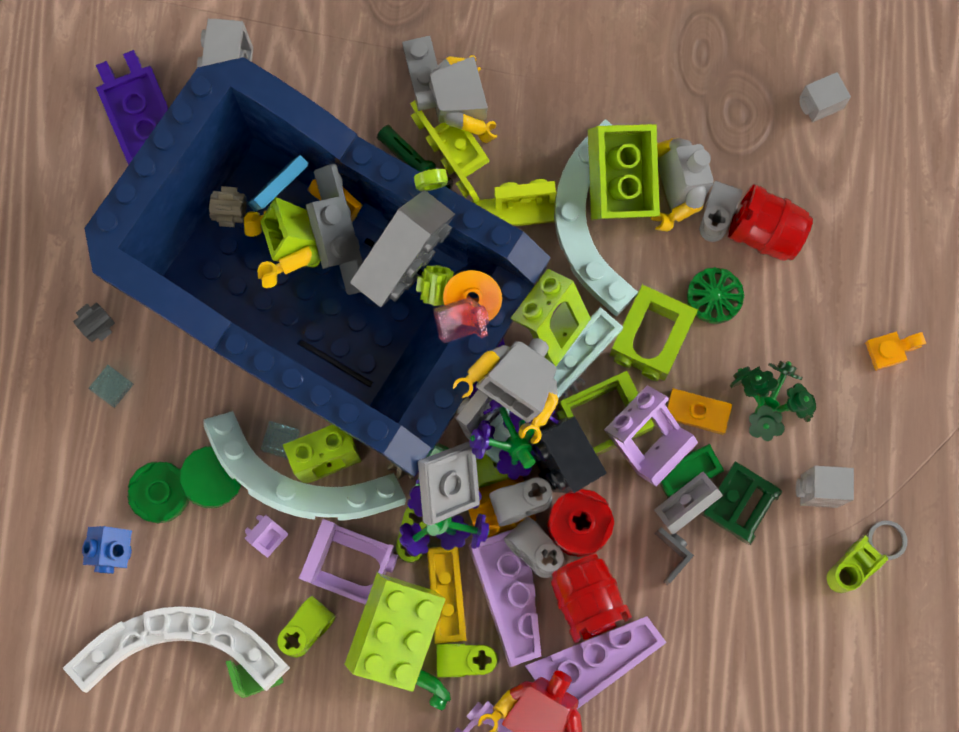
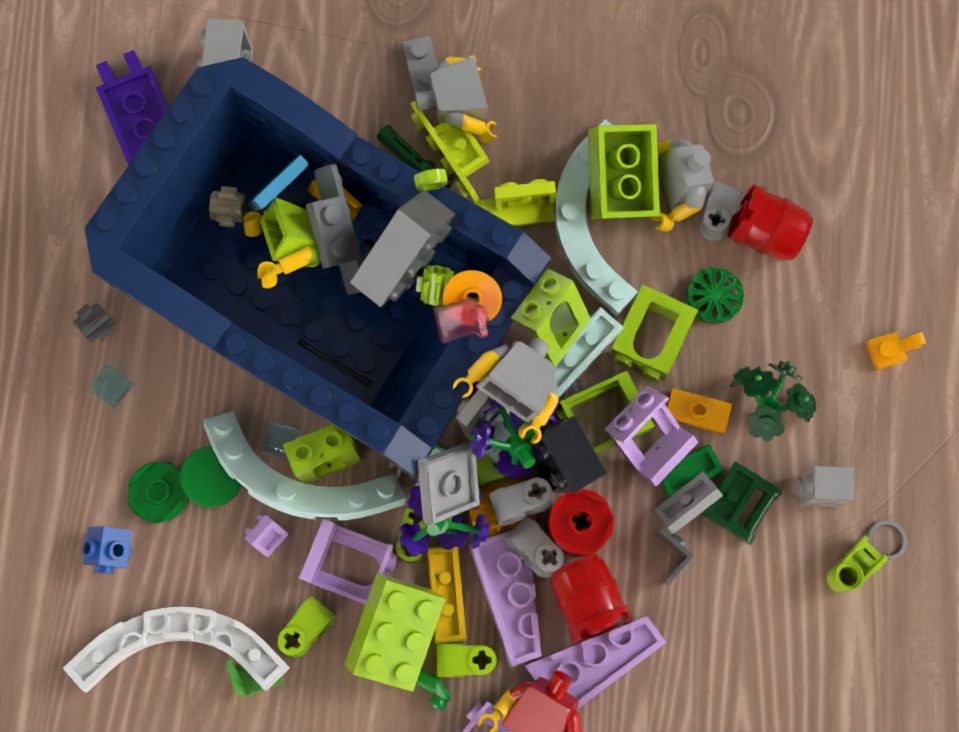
(824, 97): light grey brick -> none

